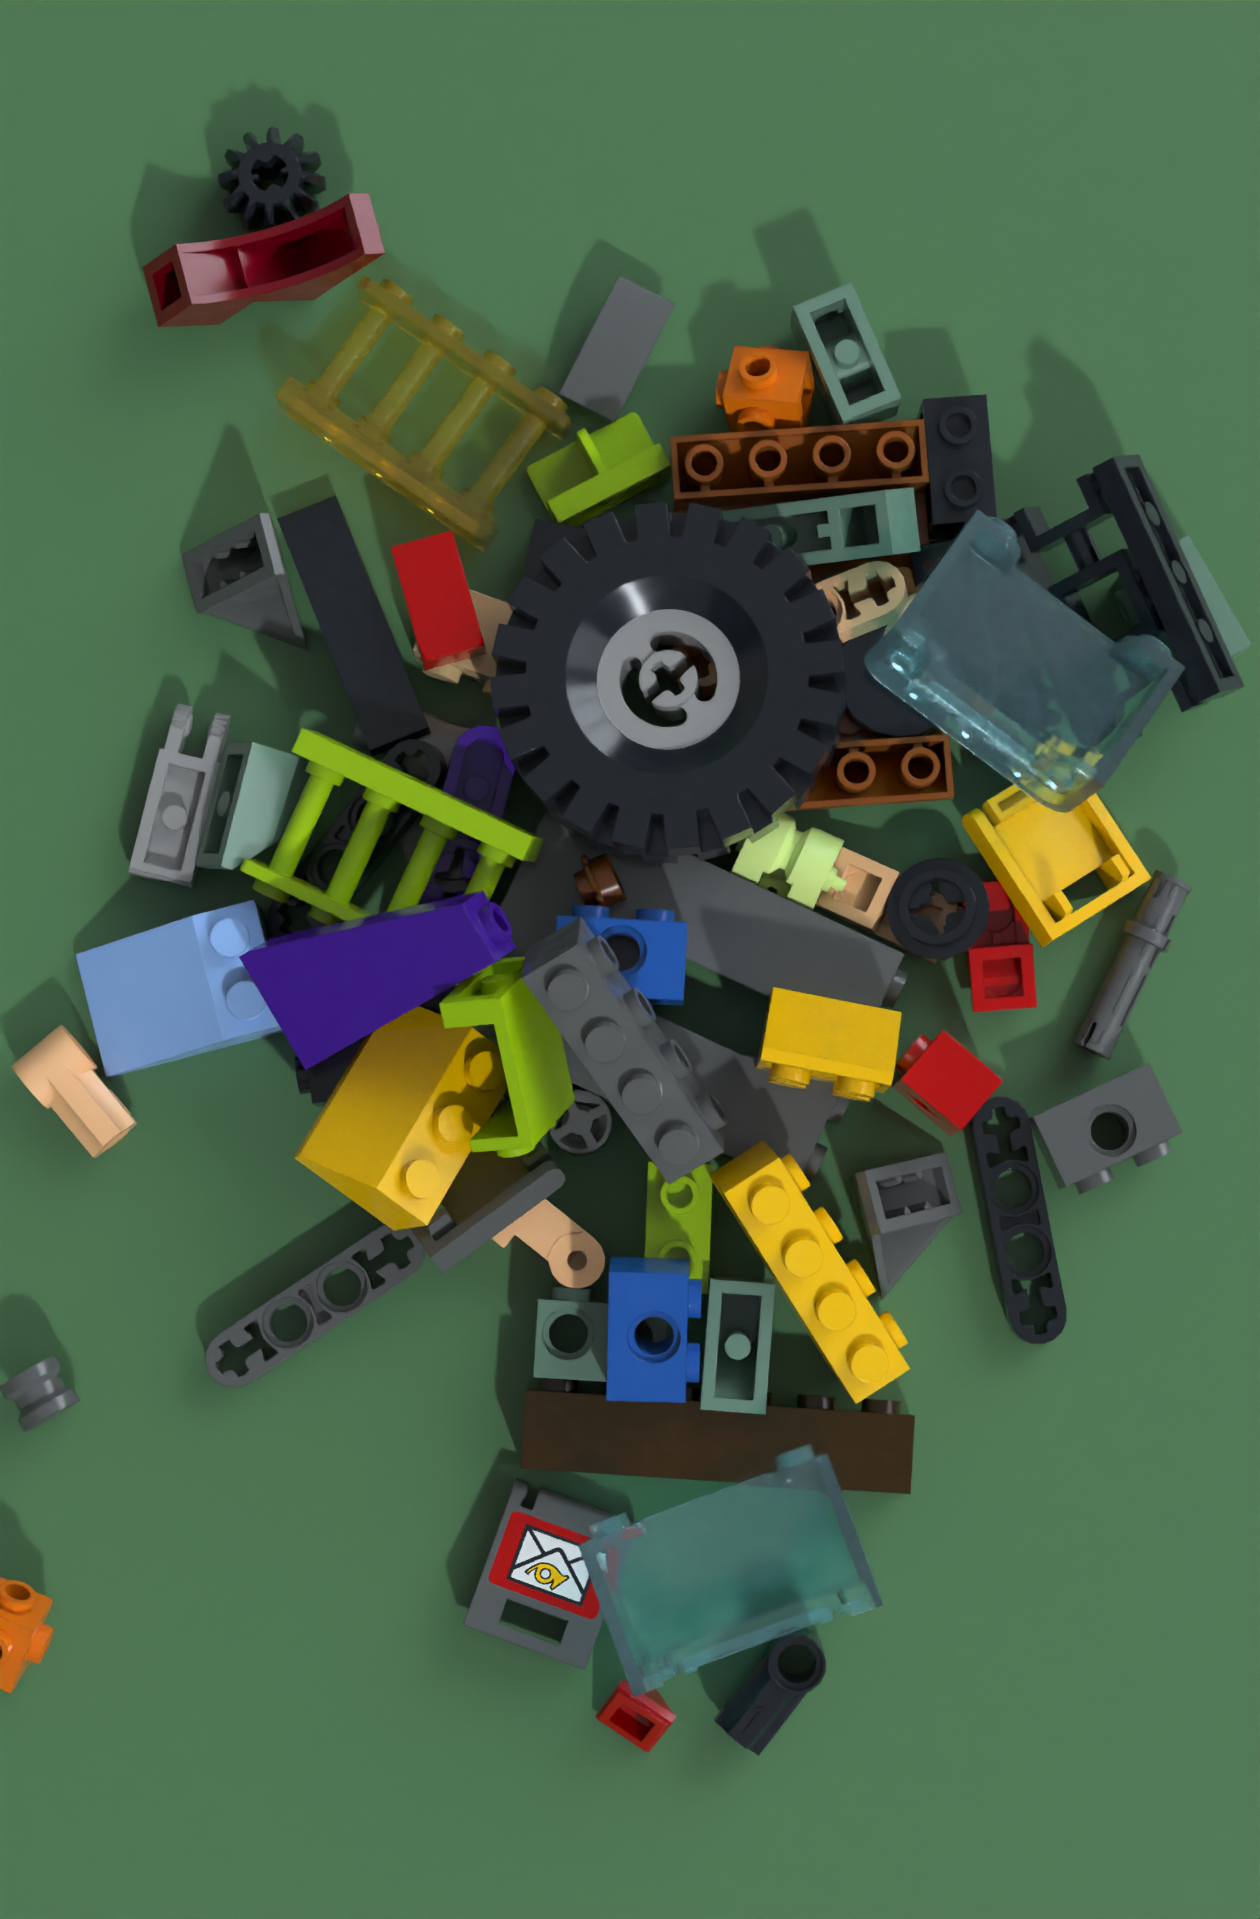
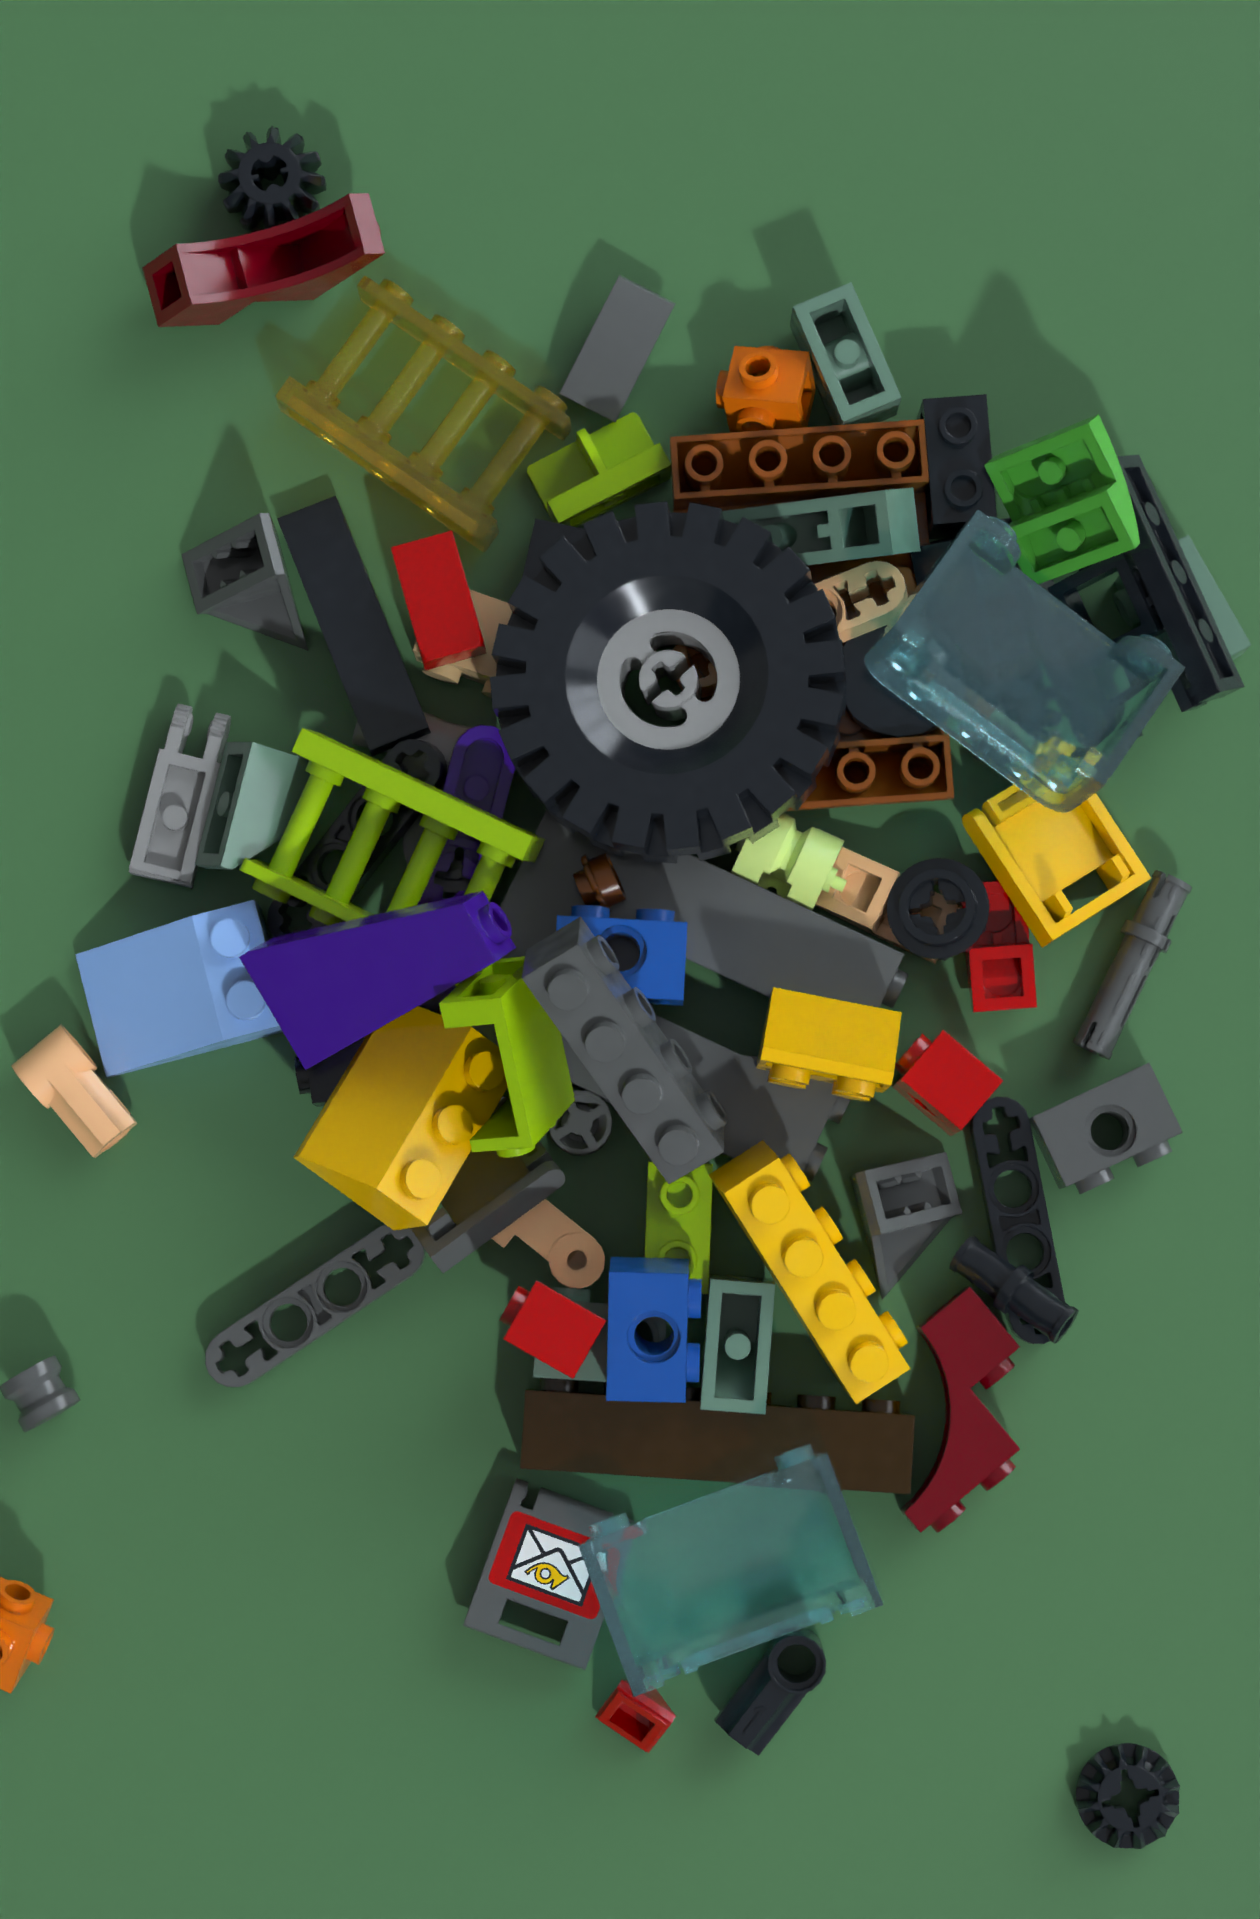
(551, 1327): none -> red brick
(974, 1447): none -> dark red arch
(1013, 1289): none -> black pin
(1066, 500): none -> bright green slope
(1102, 1779): none -> black gear

